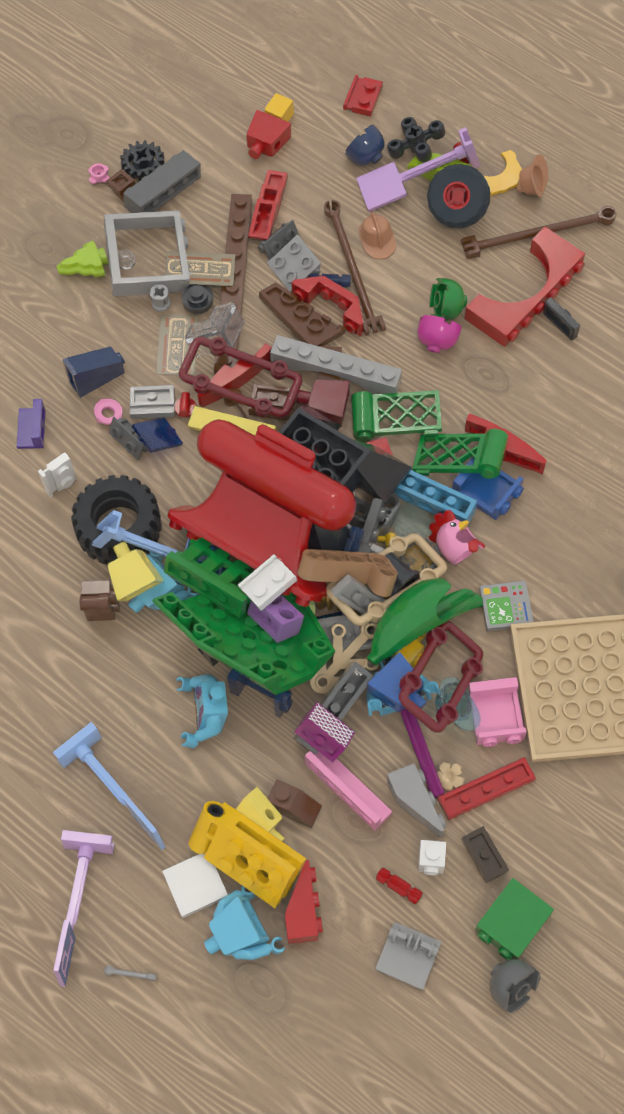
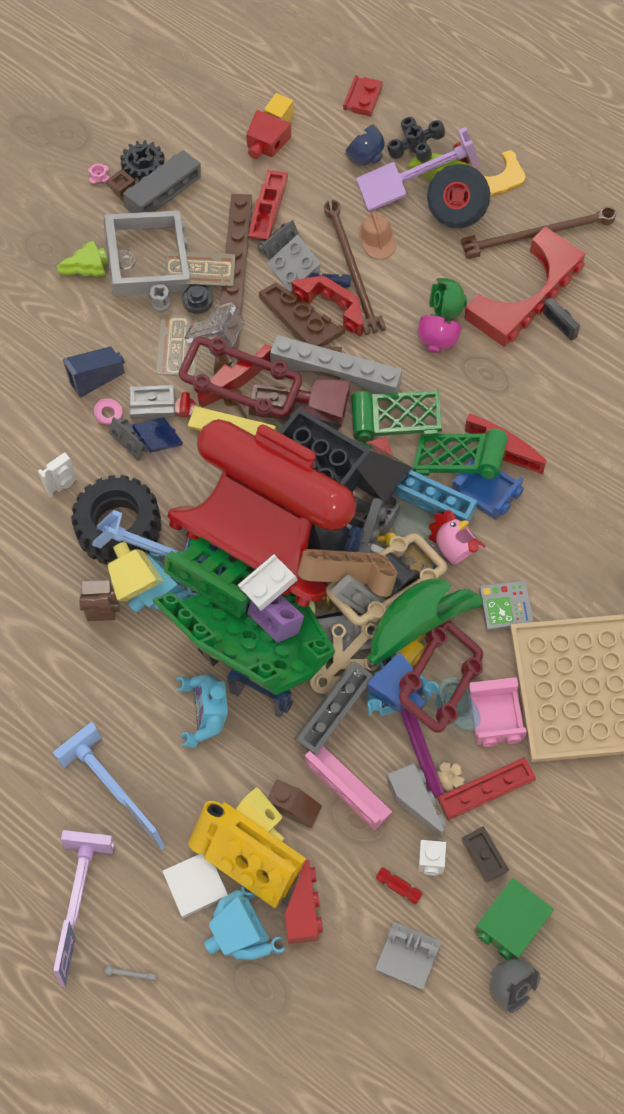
(31, 426): panel -> none
(324, 732): magenta panel -> none
(534, 177): nougat piece -> none

